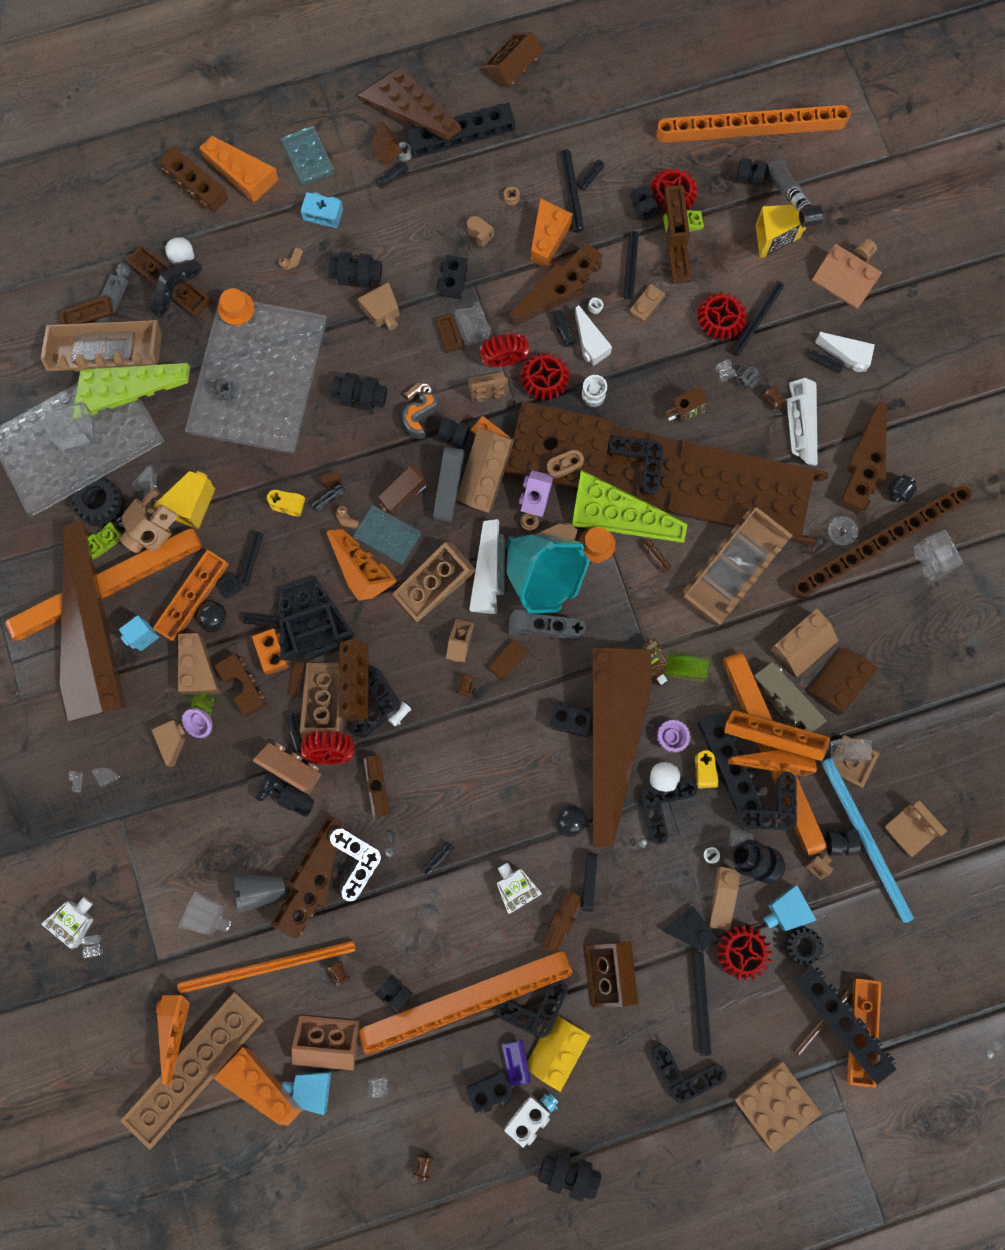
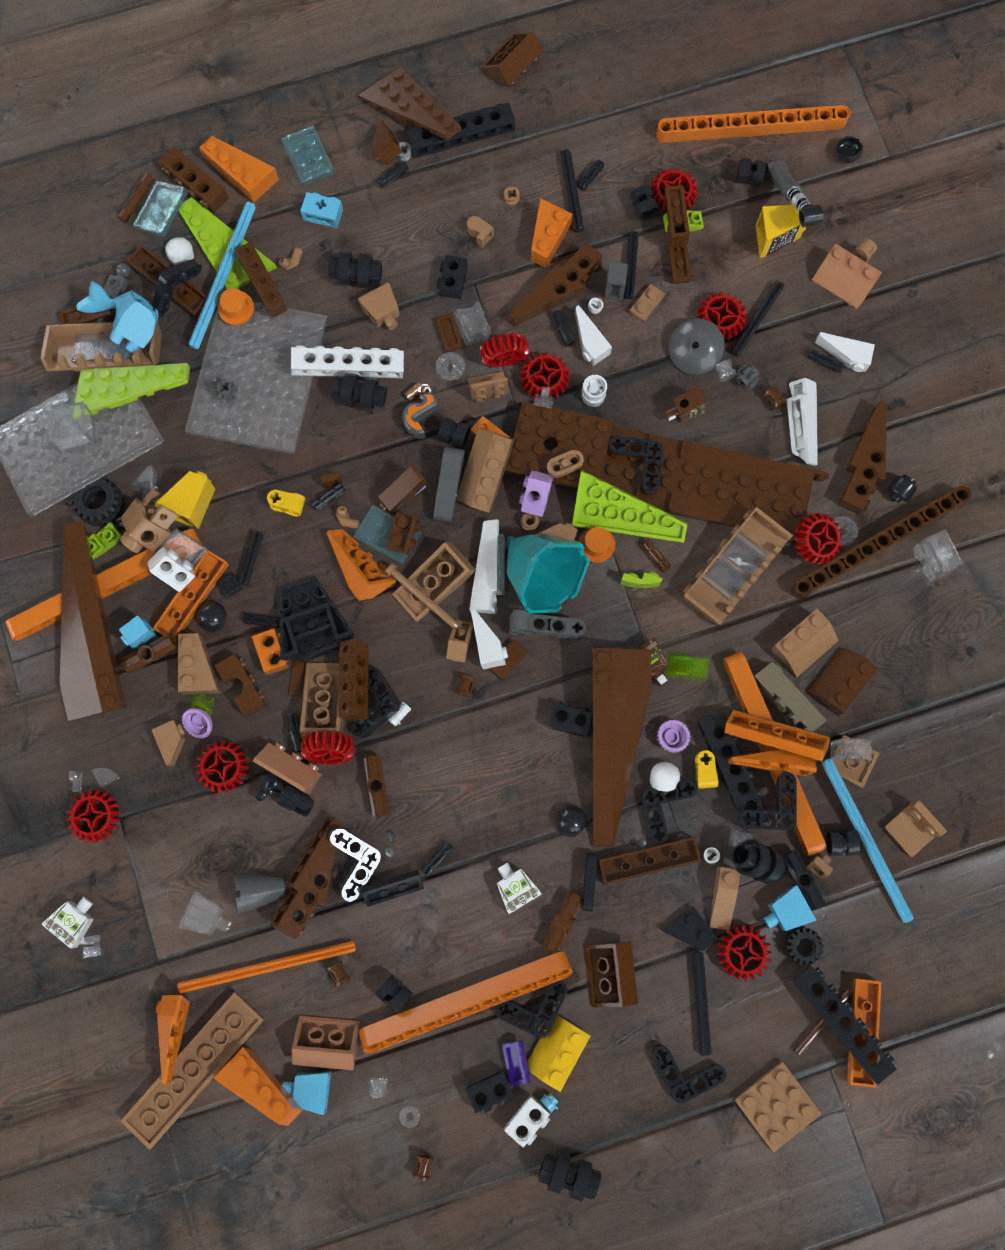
(94, 824): none -> red gear
(133, 317): none -> medium azure hips
(134, 200): none -> reddish brown pin
(141, 657): none -> reddish brown piece
(160, 208): none -> clear light blue plate
(169, 571): none -> white brick
(184, 546): none -> clear tile
(214, 240): none -> lime wing
(219, 758): none -> red gear
(222, 275): none -> medium azure axle
(261, 280): none -> reddish brown brick
(338, 368): none -> white brick
(391, 570): none -> medium nougat bar
(392, 888): none -> black plate
(403, 533): none -> reddish brown bracket
(409, 1123): none -> clear plate
(444, 361): none -> clear gear
(489, 646): none -> white slope
(544, 400): none -> clear tile
(616, 280): none -> dark grey brick
(648, 580): none -> lime slope
(649, 860): none -> reddish brown piece
(703, 358): none -> dark grey dish
(796, 868): none -> black piece
(826, 534): none -> red gear
(849, 149): none -> black hair

